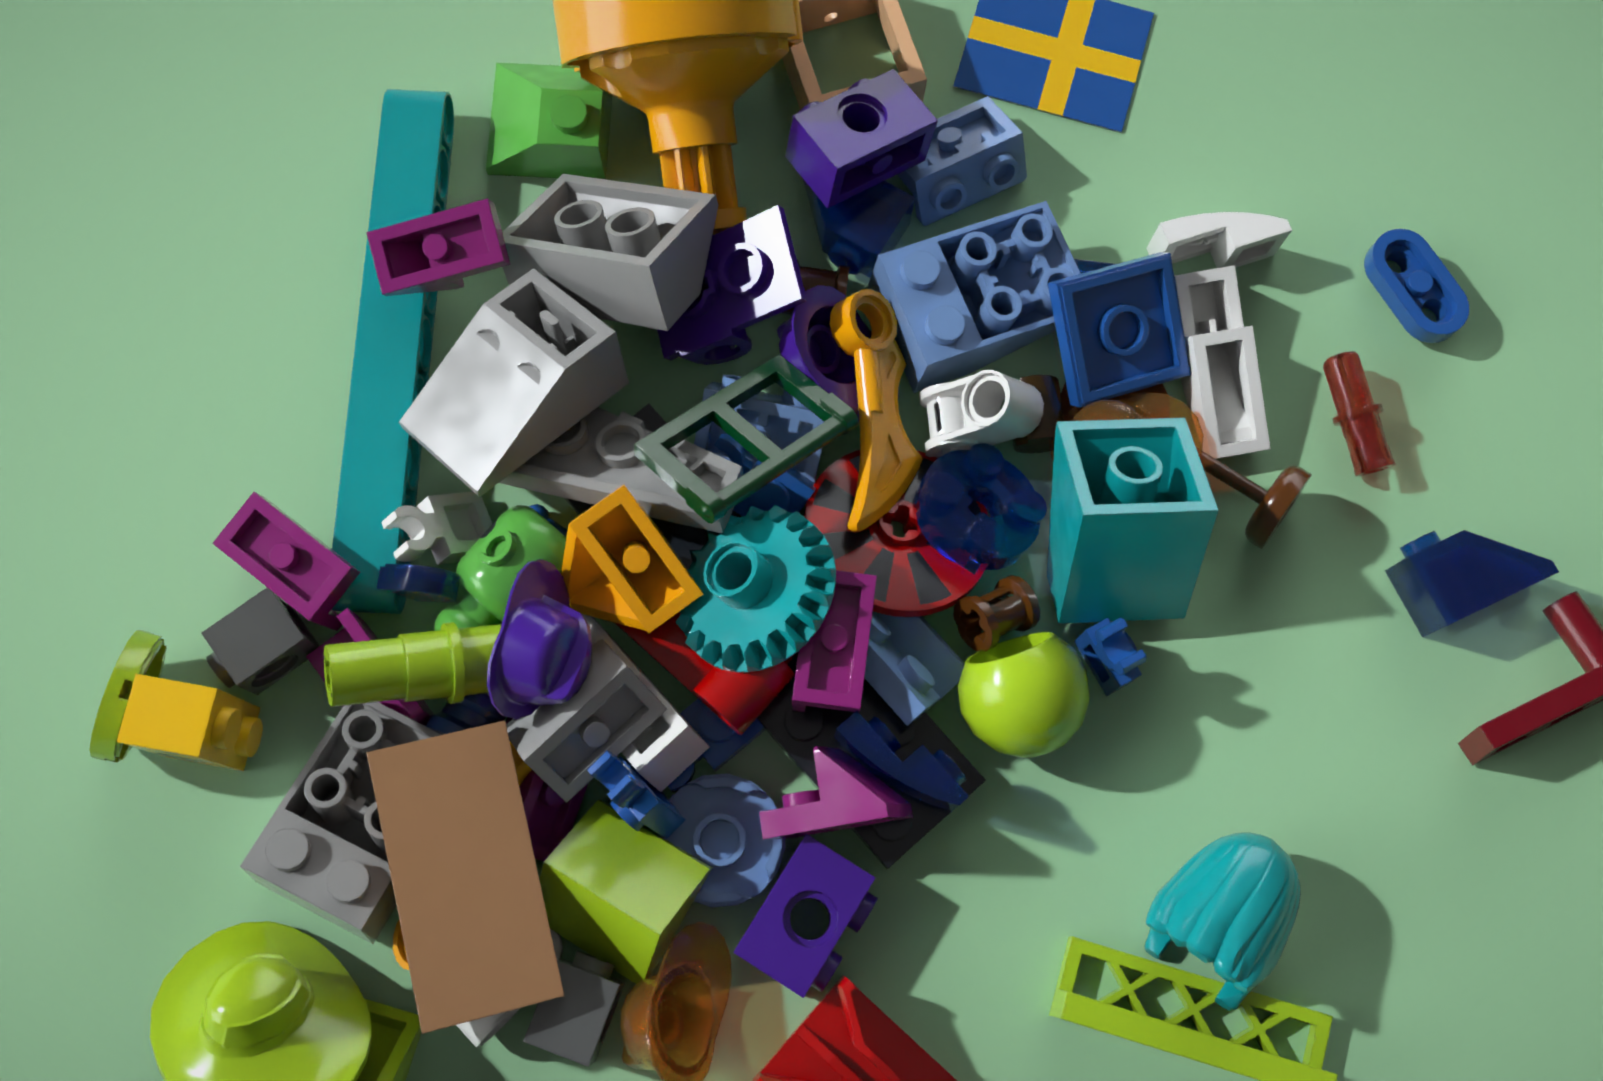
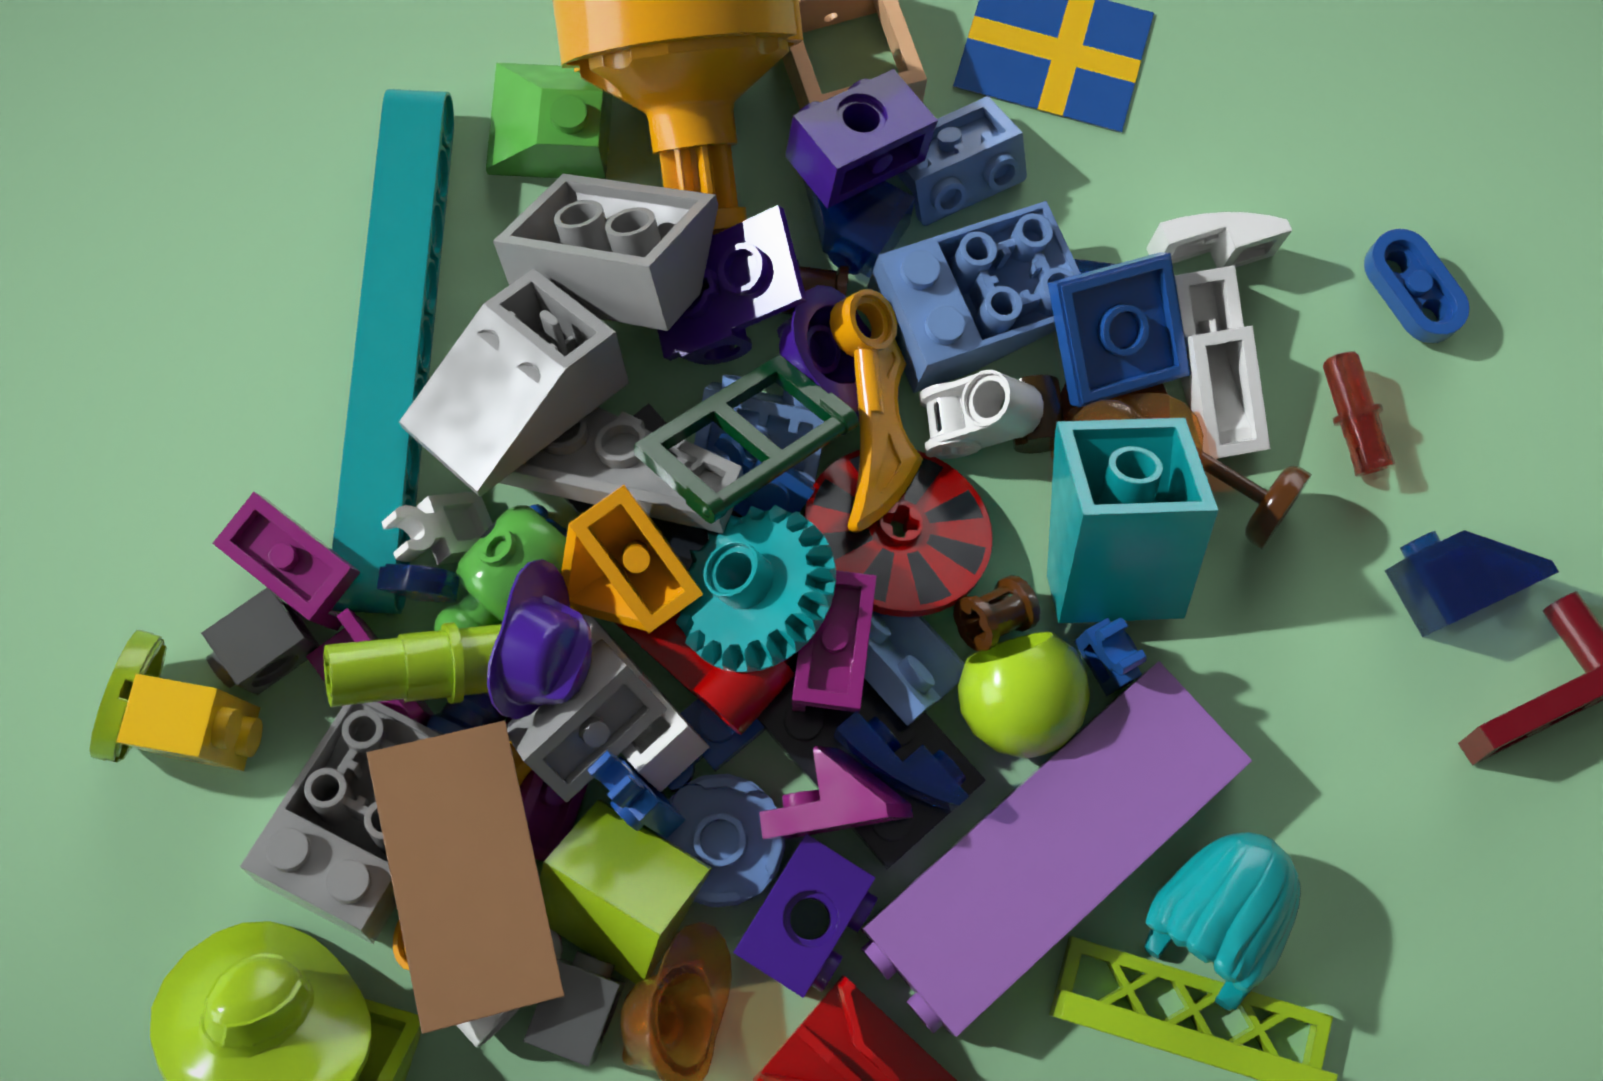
(438, 249): magenta slope -> none
(998, 485): clear blue plate -> none
(1052, 850): none -> medium lavender brick

